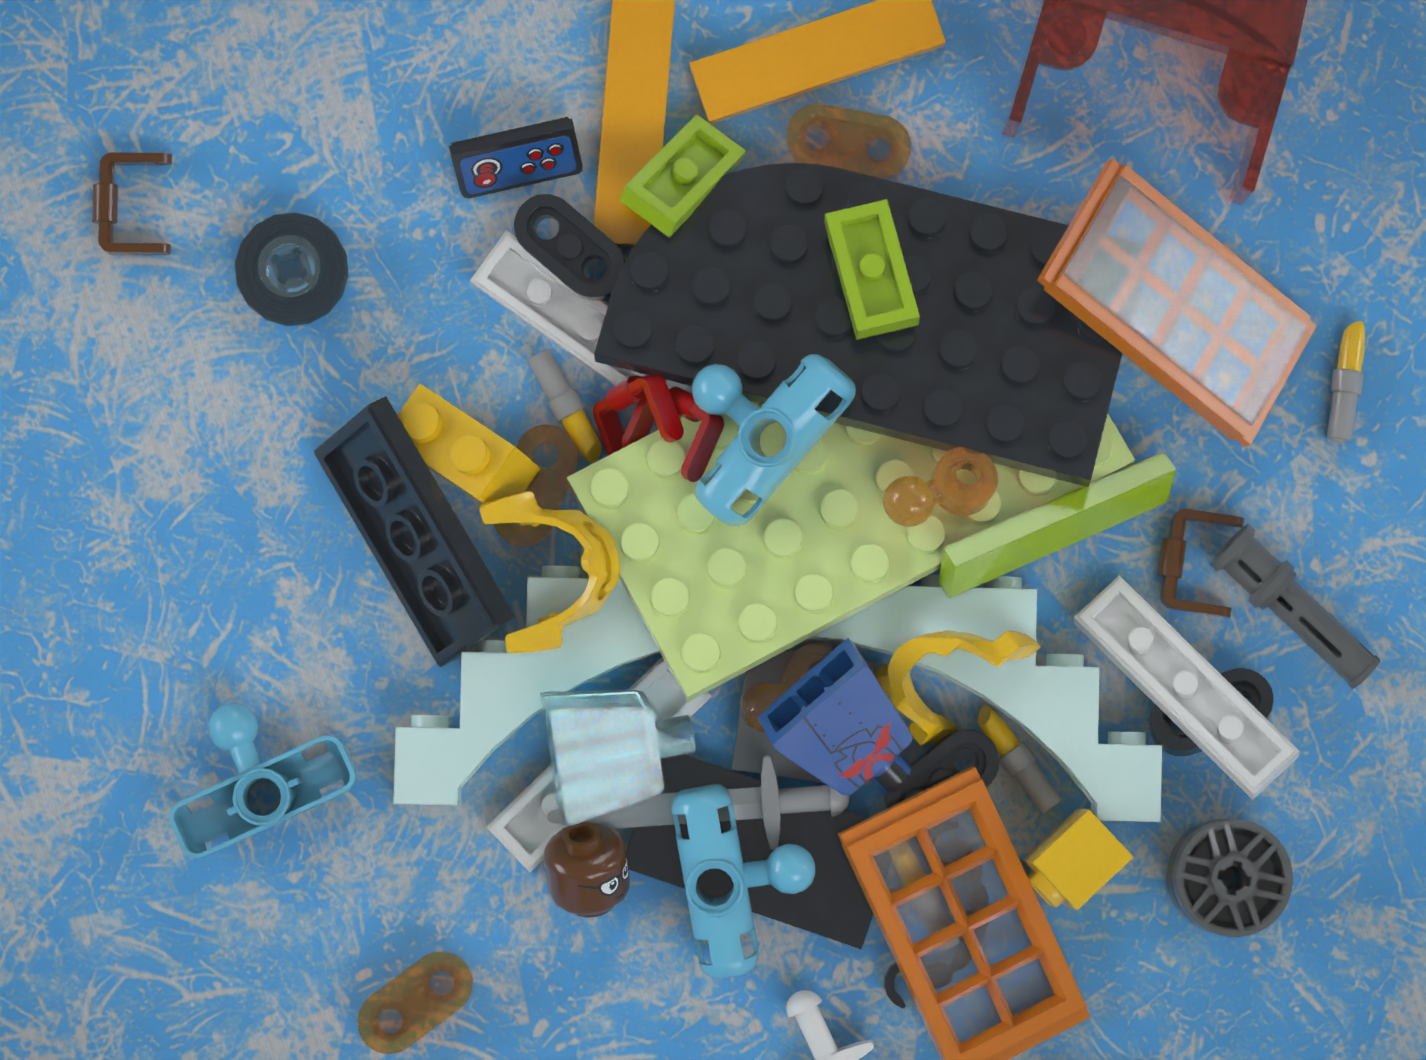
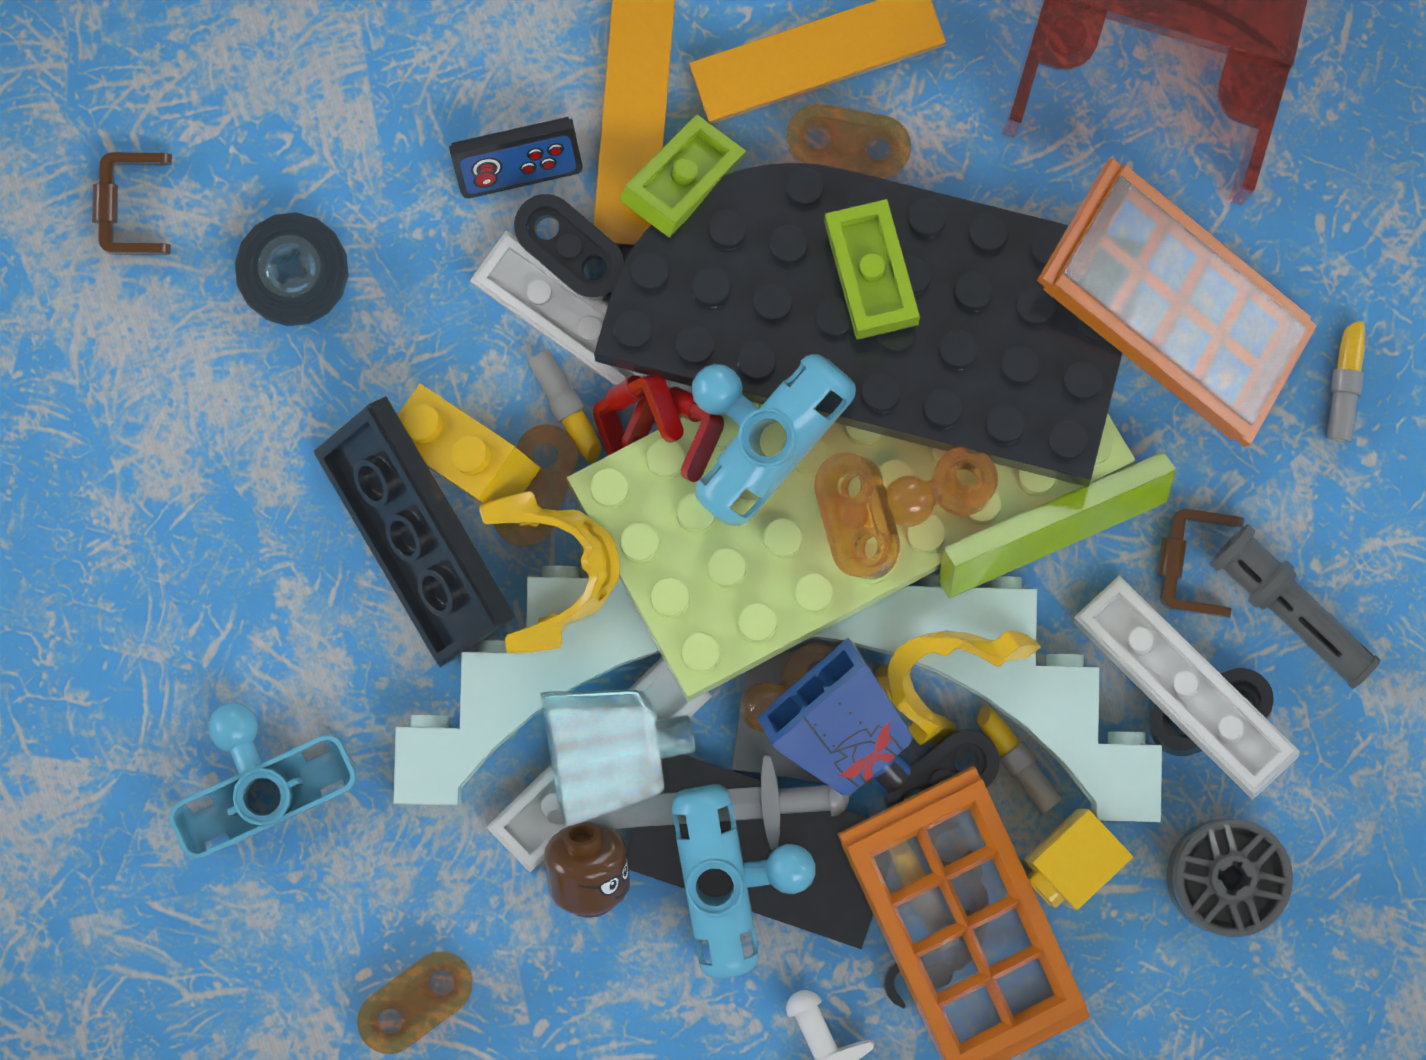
(857, 519): none -> clear orange plate

